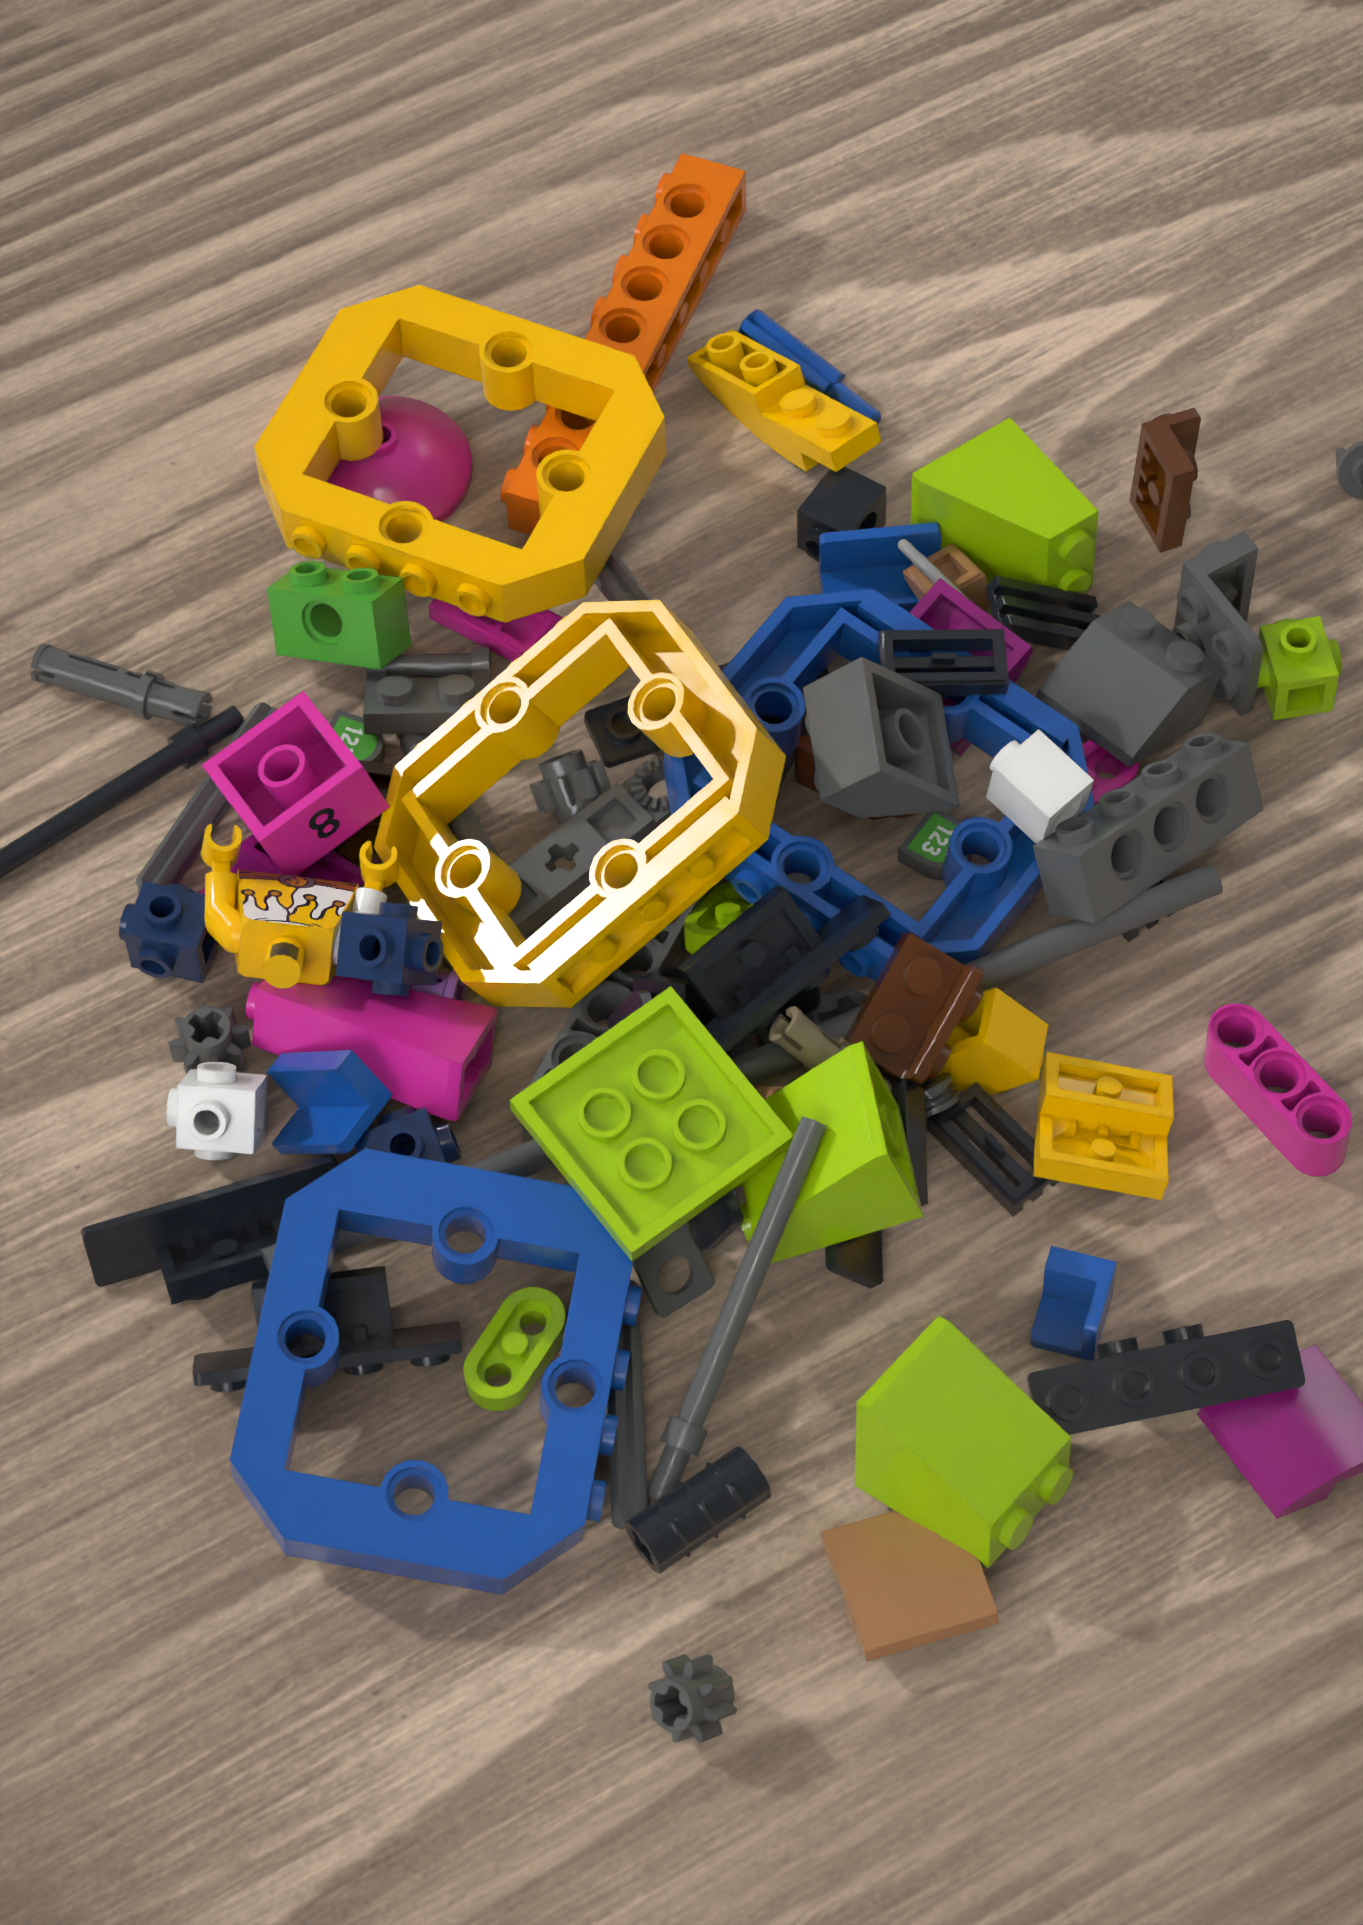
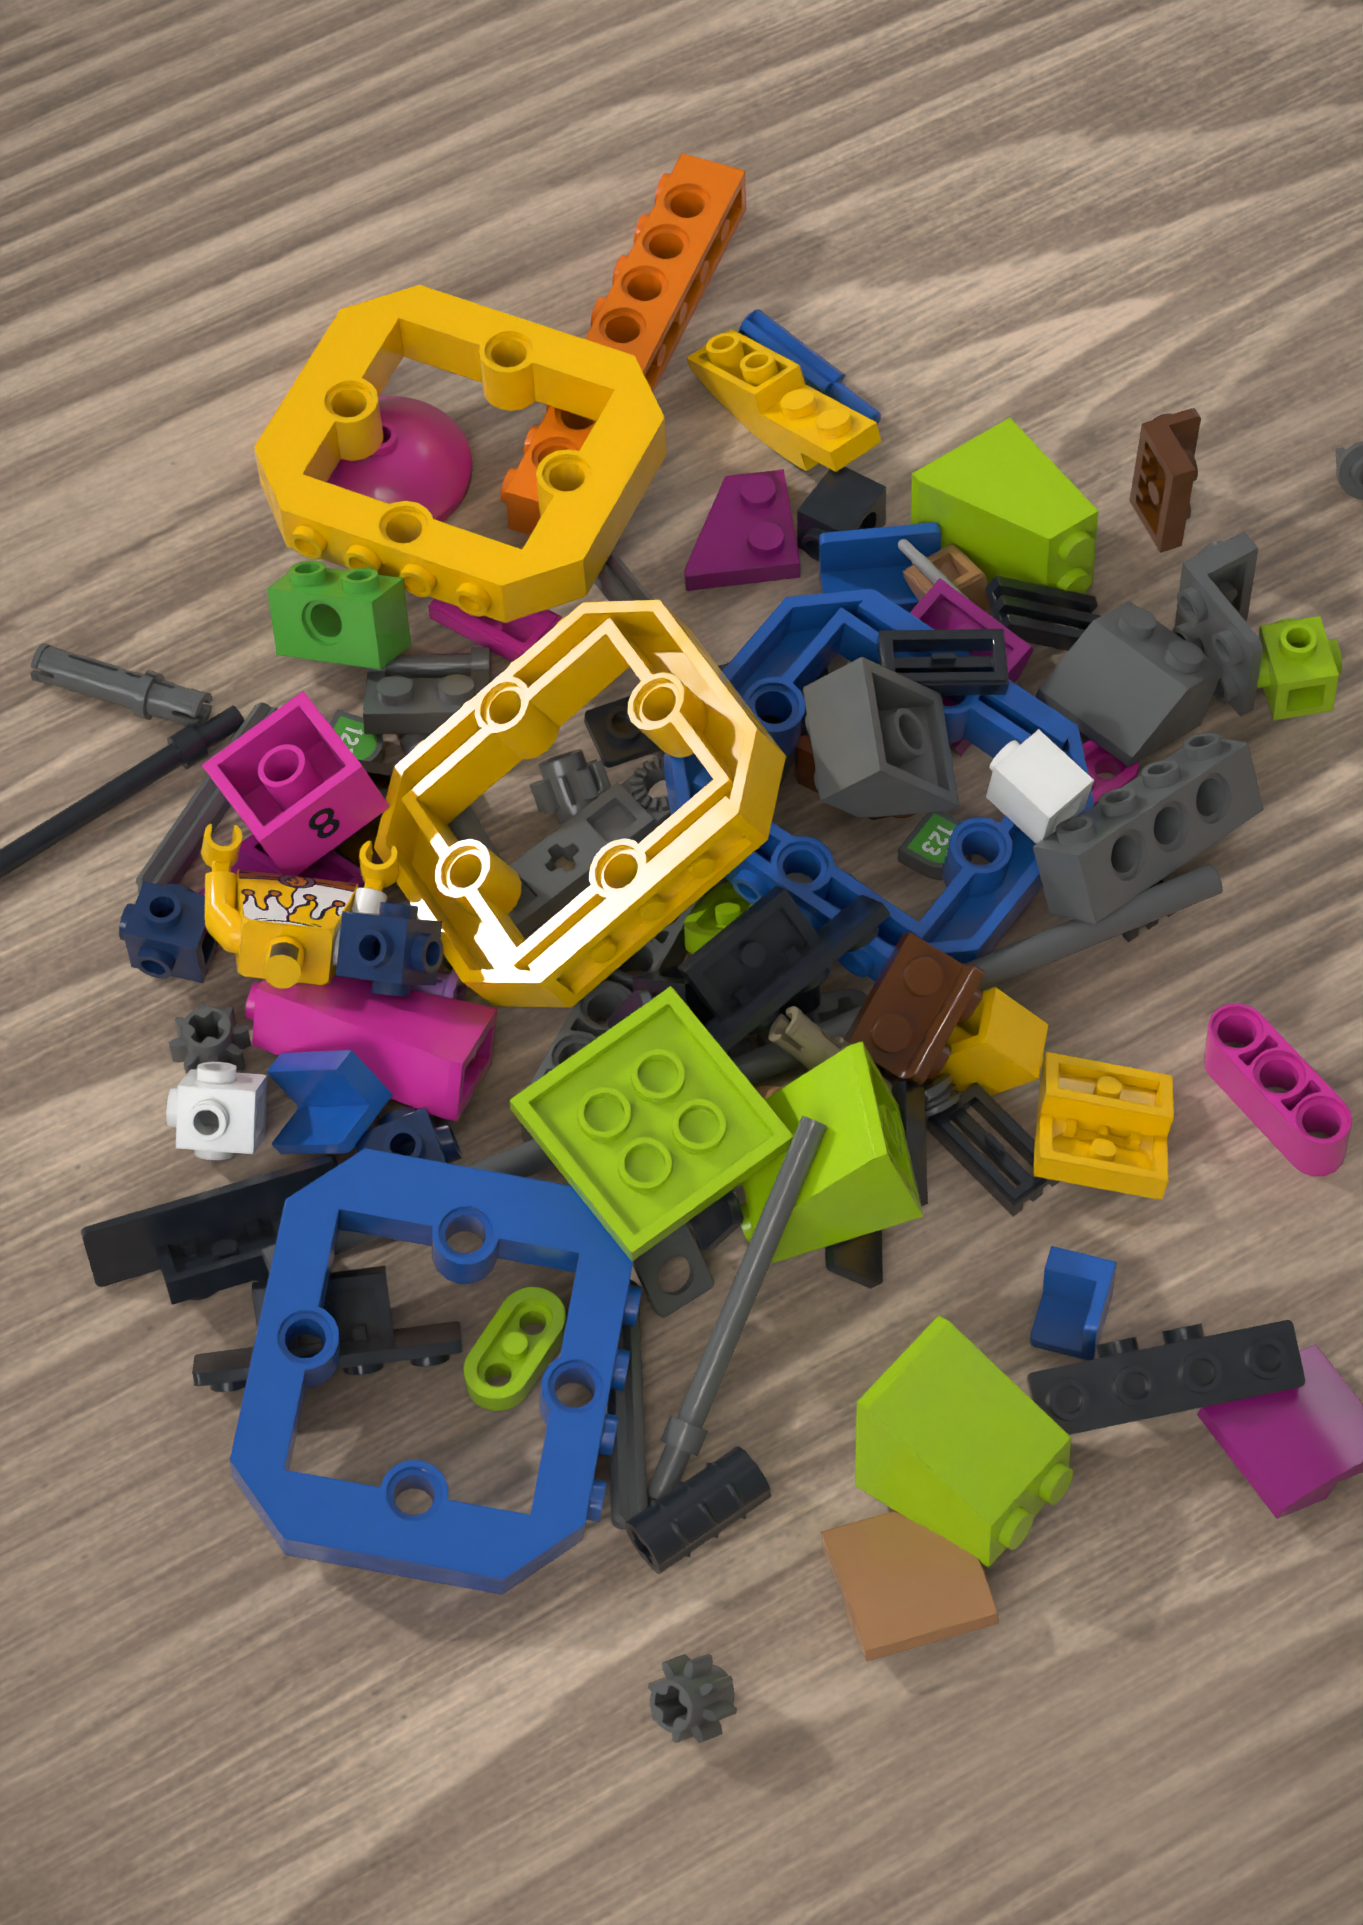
(746, 535): none -> magenta wing

